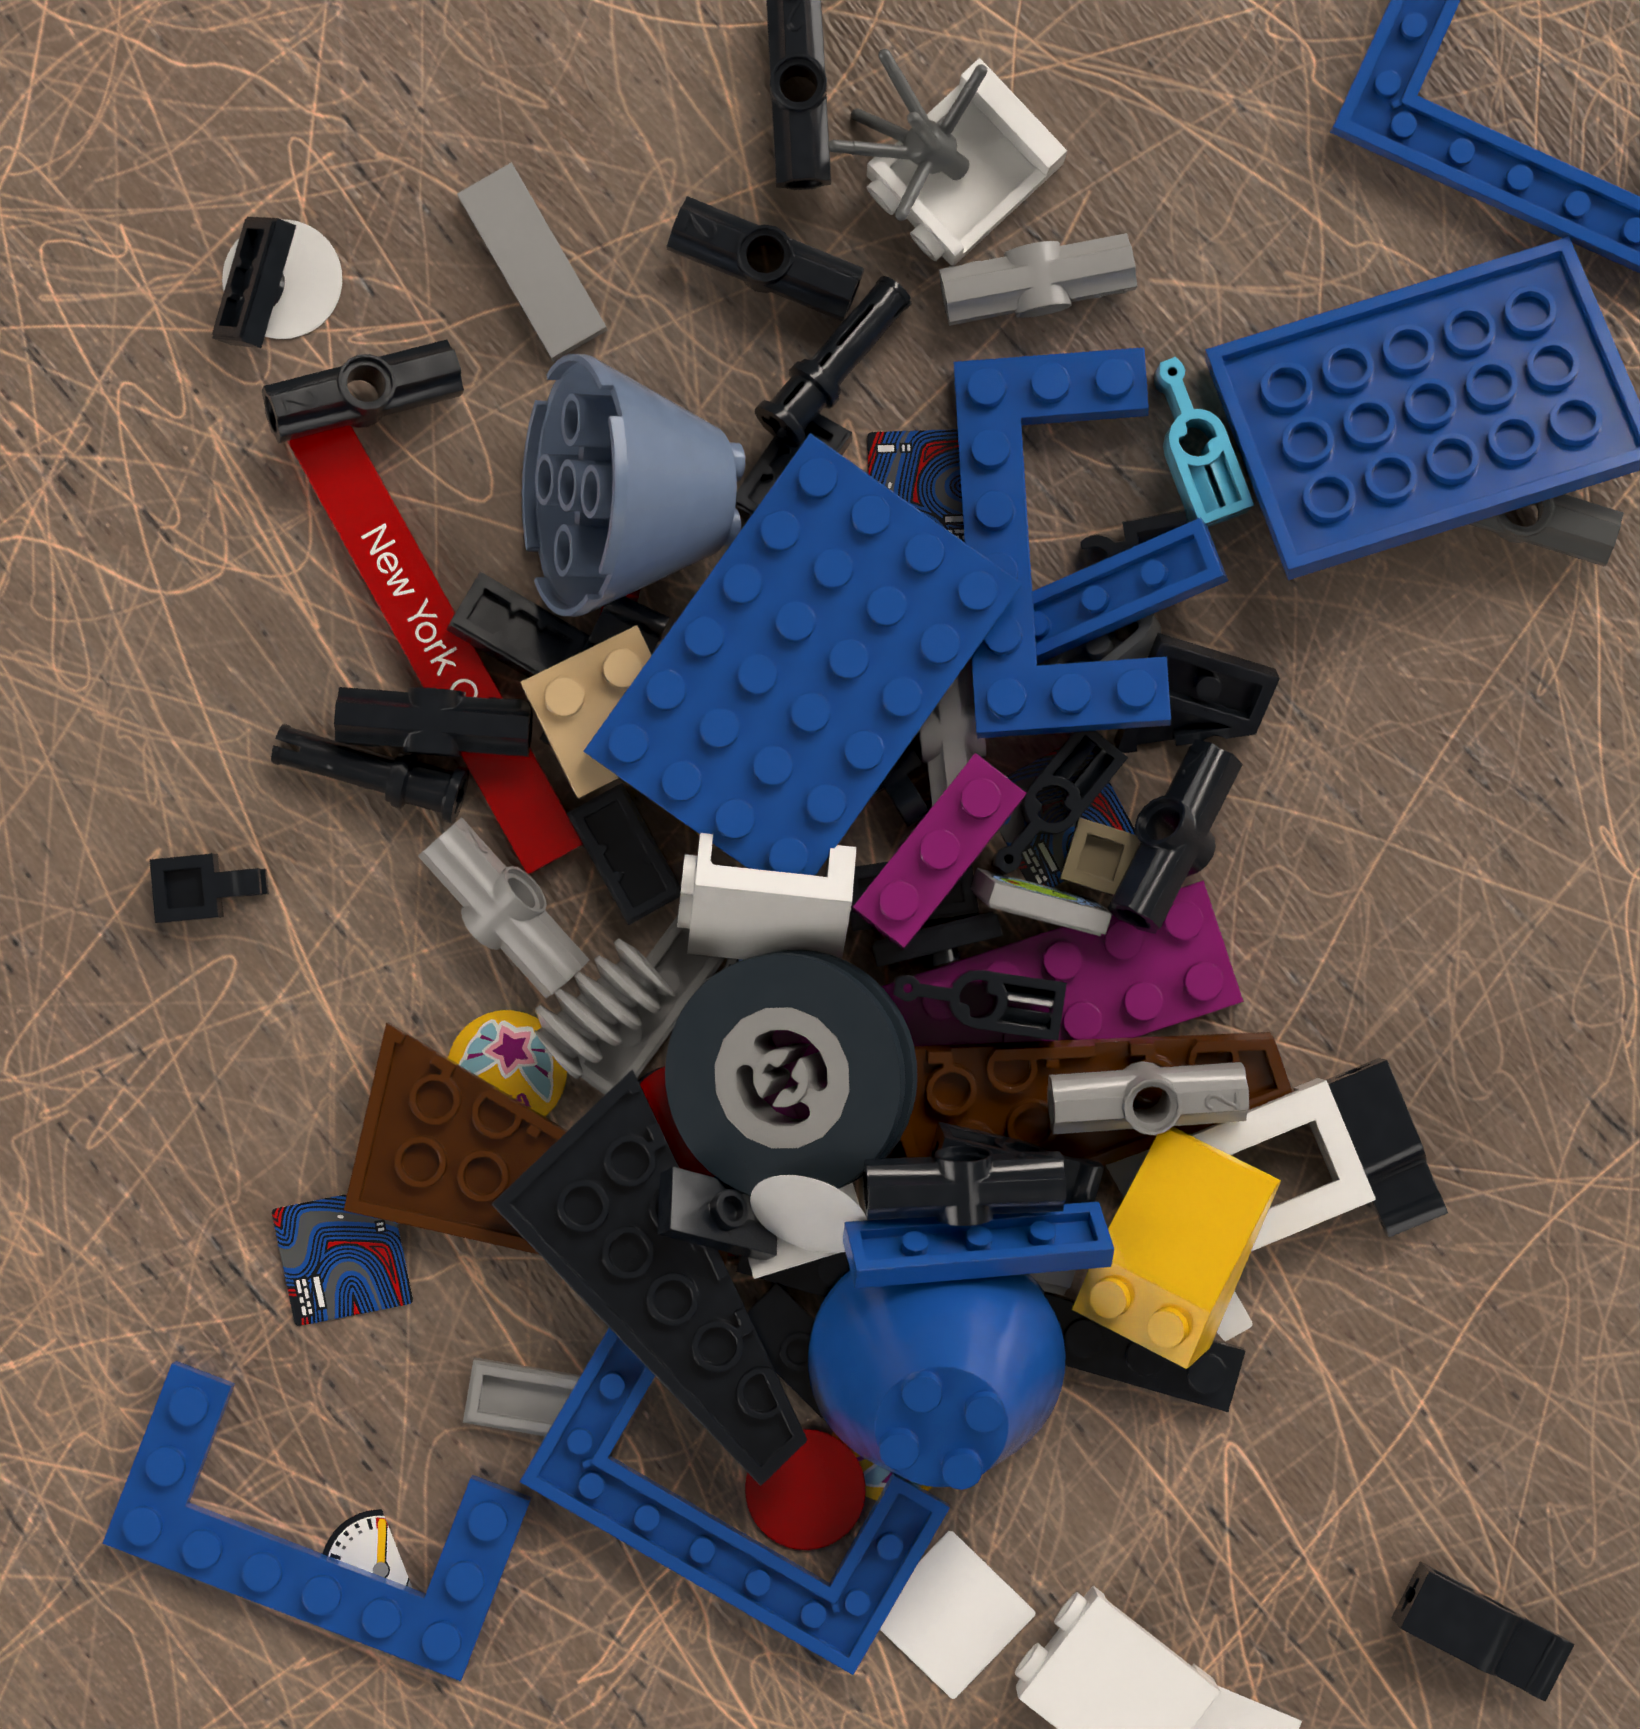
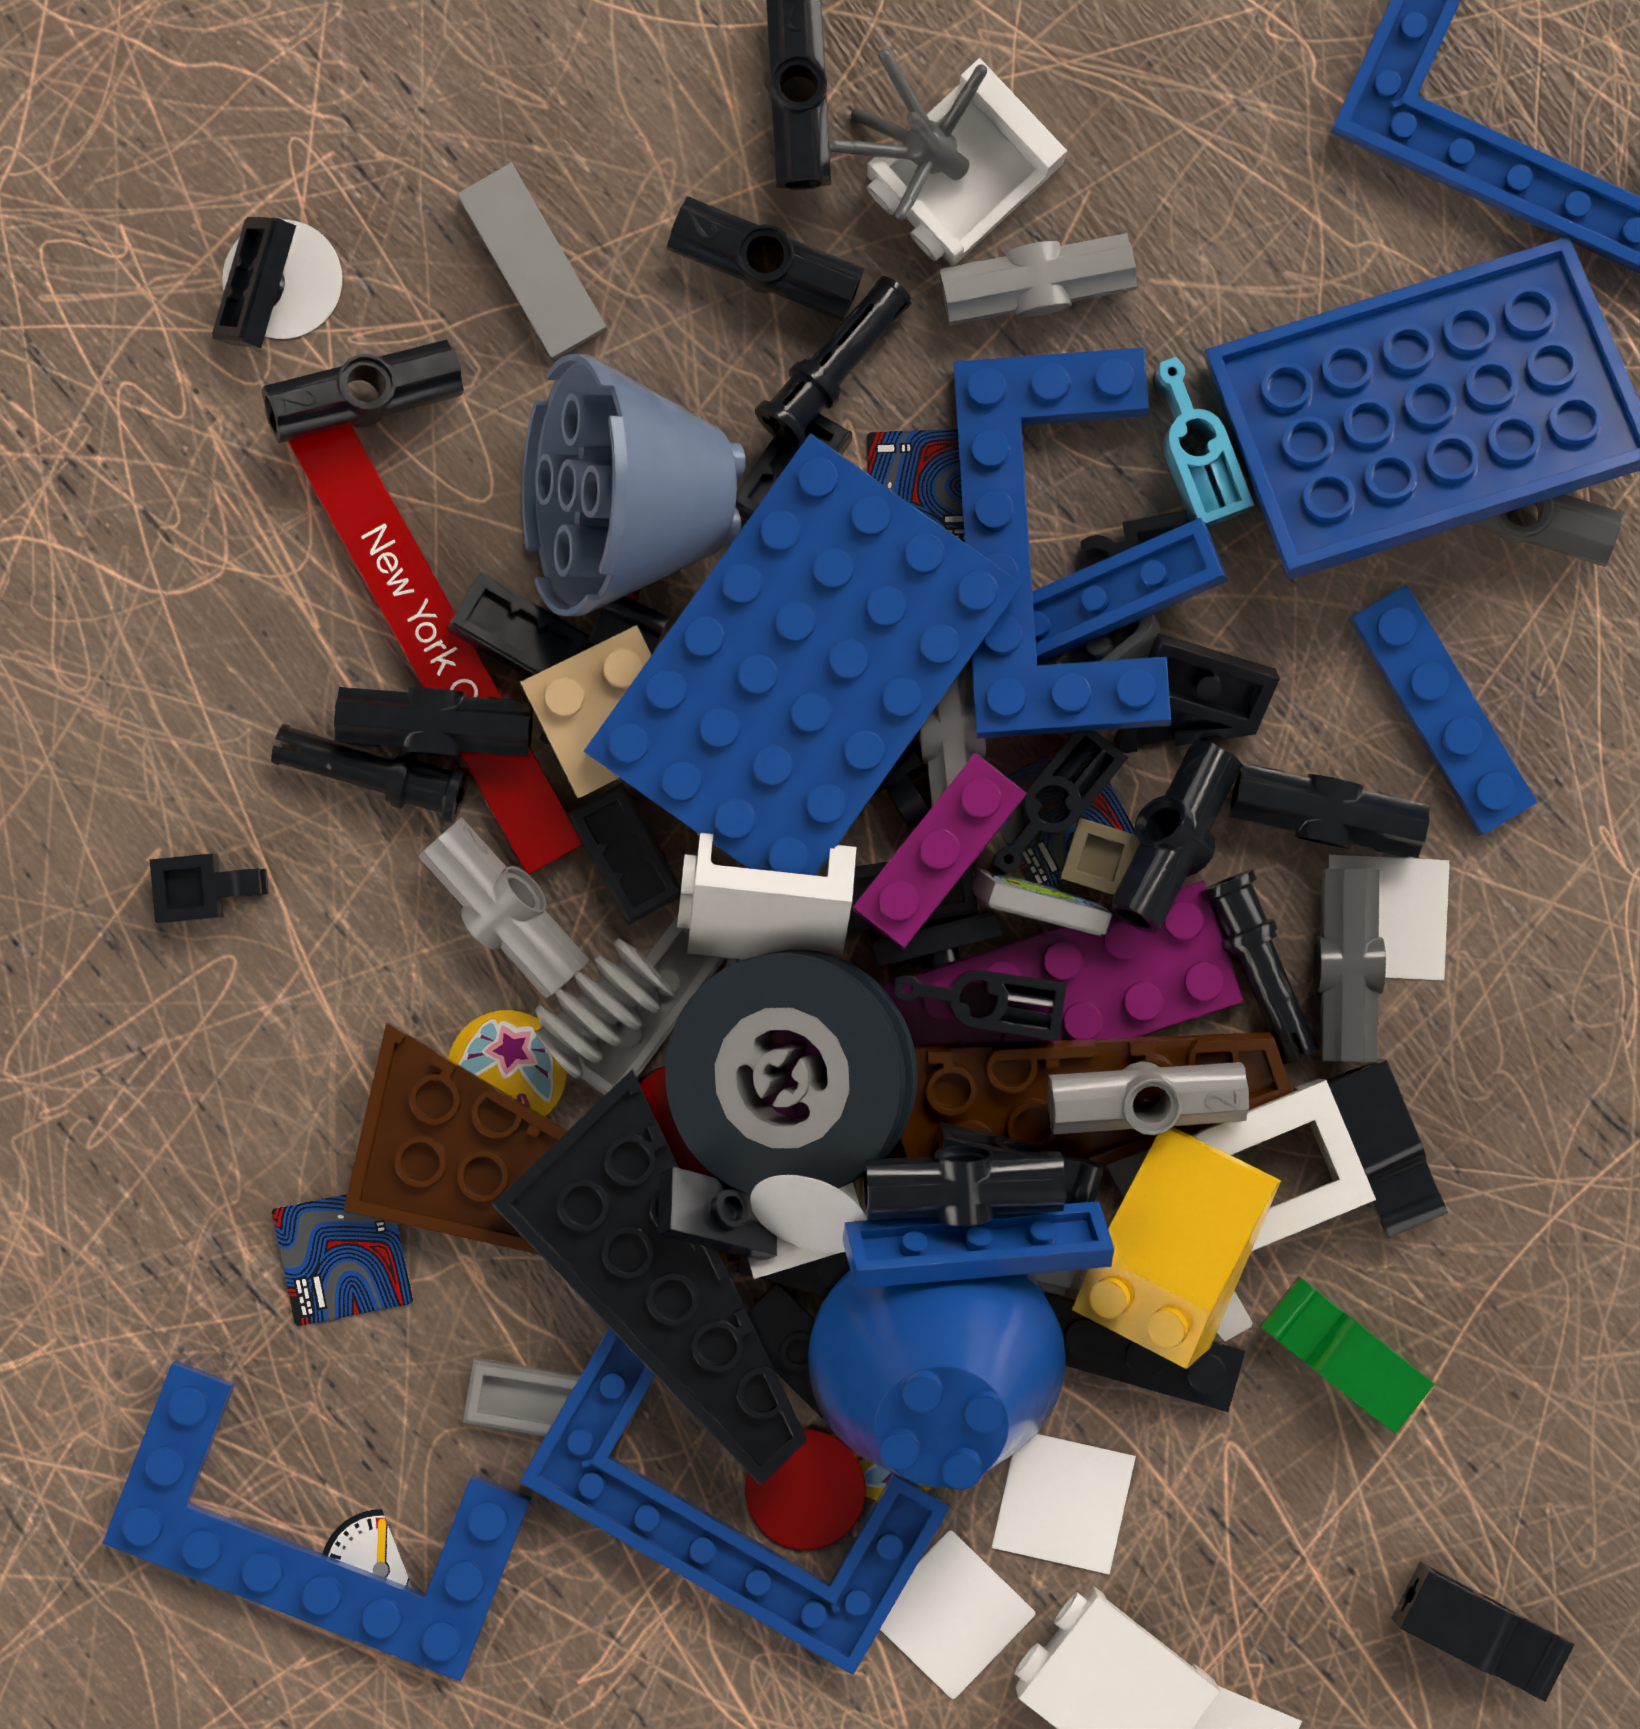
(1064, 1503): none -> white sticker
(1250, 937): none -> black pin
(1329, 811): none -> black piece
(1347, 1355): none -> green piece
(1349, 965): none -> dark grey piece
(1410, 912): none -> white sticker
(1443, 710): none -> blue plate

